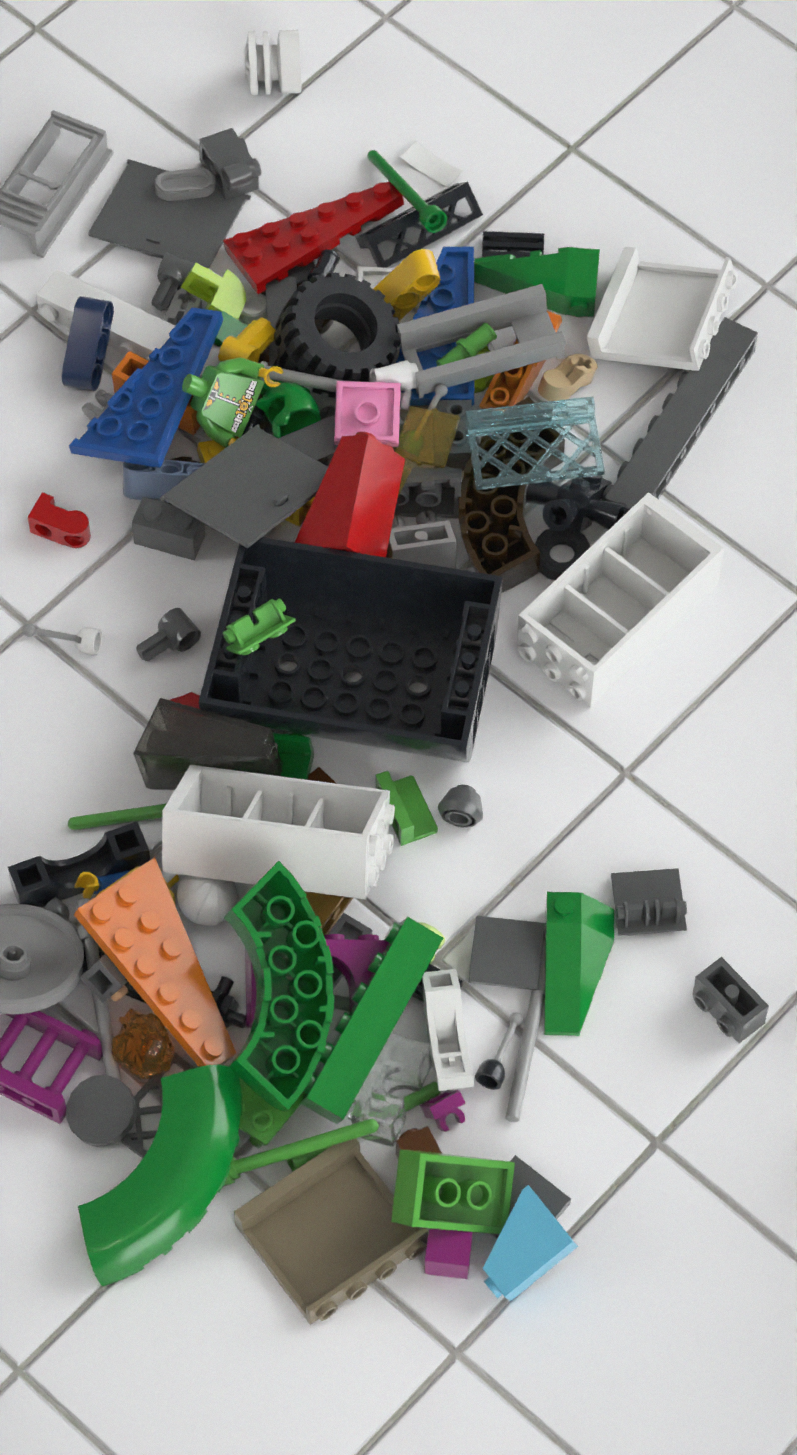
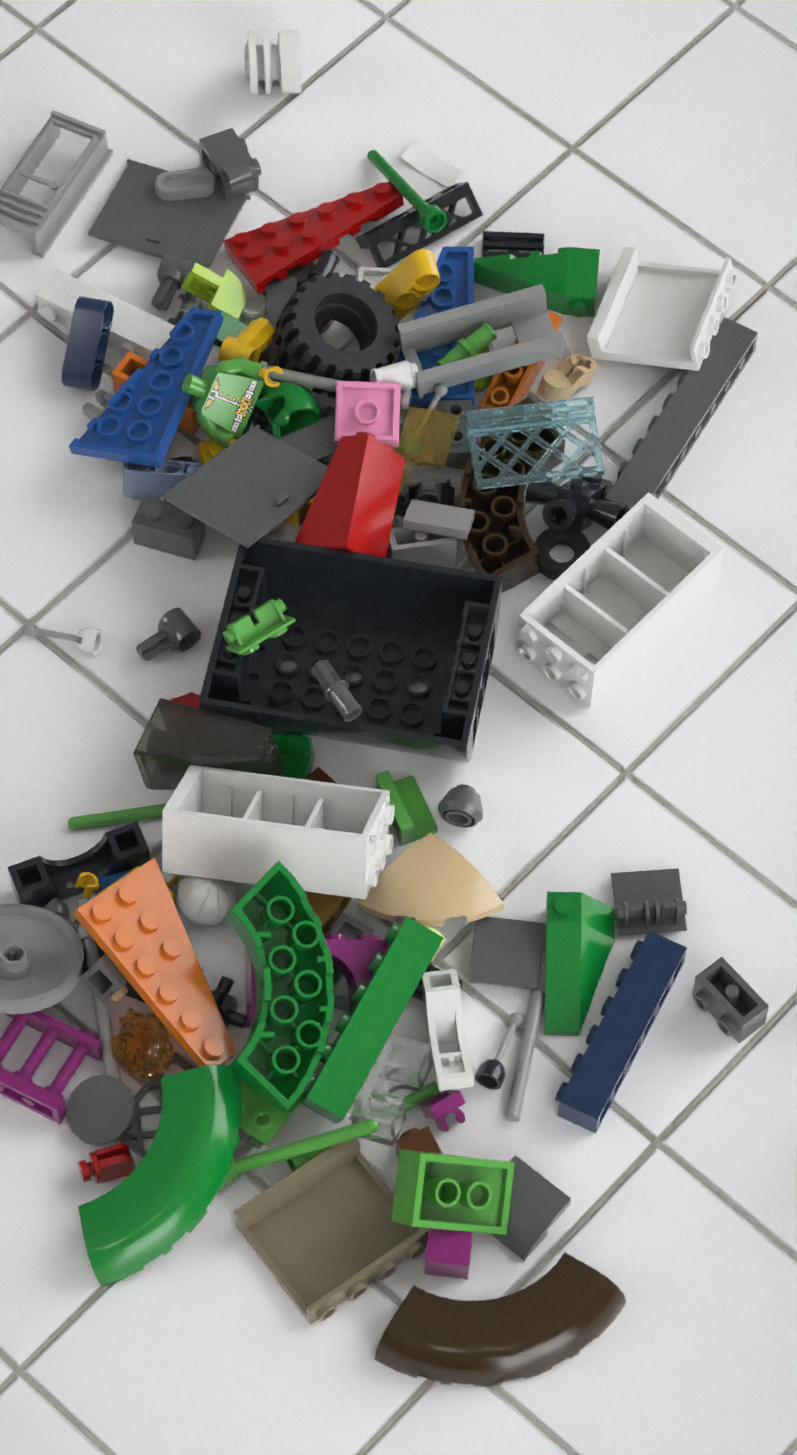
(58, 524): red leg -> none
(107, 1164): none -> red arm
(336, 690): none -> dark grey axle
(431, 885): none -> tan brick
(438, 519): none -> light grey tile
(503, 1335): none -> dark brown brick
(526, 1247): medium azure slope -> none
(621, 1031): none -> dark blue brick

